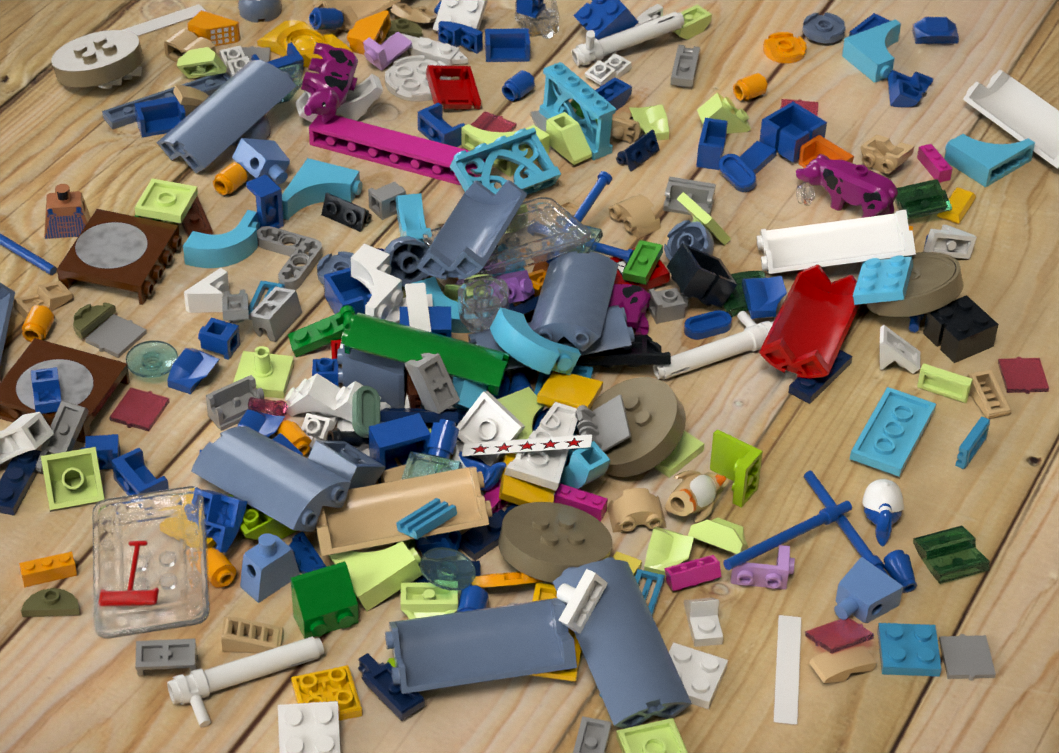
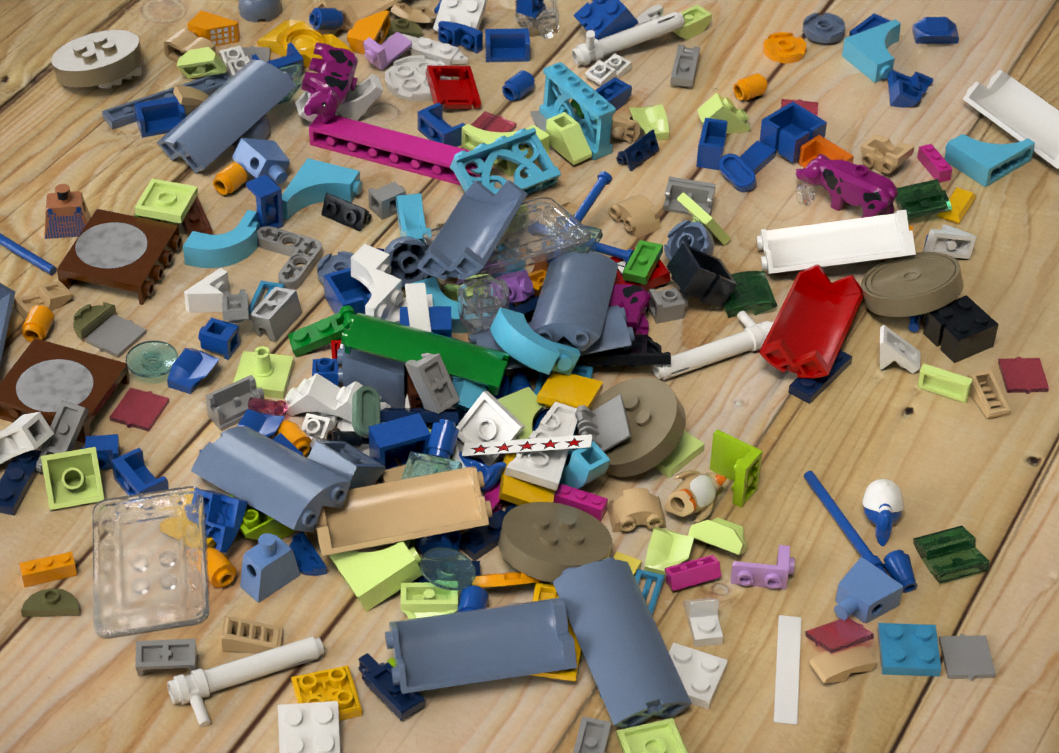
(46, 390): blue slope -> none
(130, 597): red piece -> none
(166, 20): white sticker -> none
(324, 600): green slope -> none
(426, 518): dark azure tile -> none
(580, 600): white tile -> none
(707, 324): blue tile -> none
(763, 295): blue slope -> none
(826, 516): blue bar -> none
(883, 280): medium azure plate -> none
(892, 431): medium azure plate -> none
(973, 442): dark azure tile -> none

